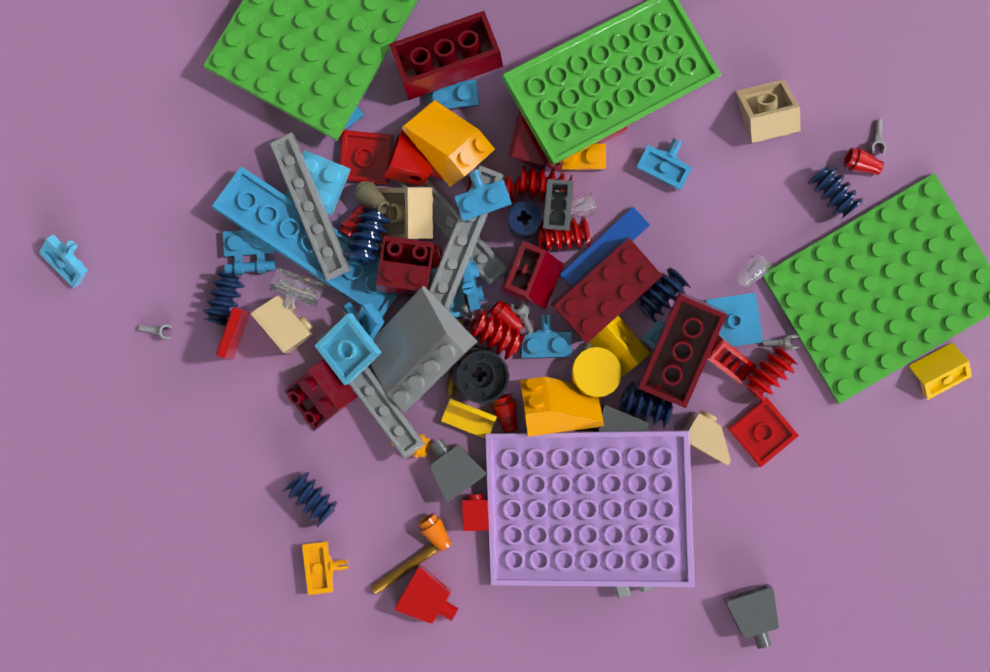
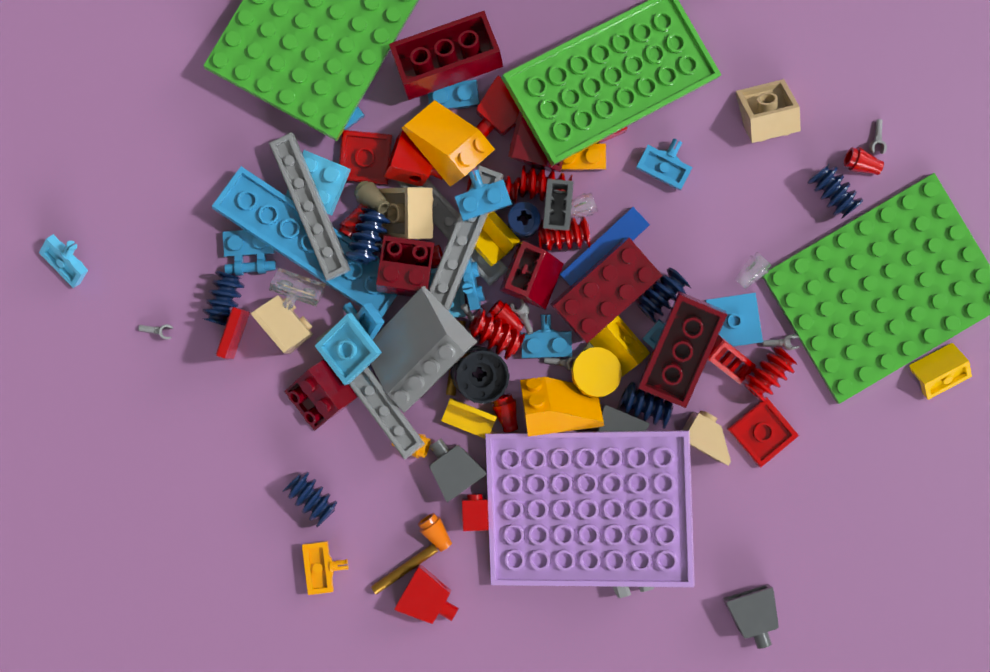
(495, 239): none -> yellow panel
(497, 110): none -> red torso
(562, 362): none -> light grey hand

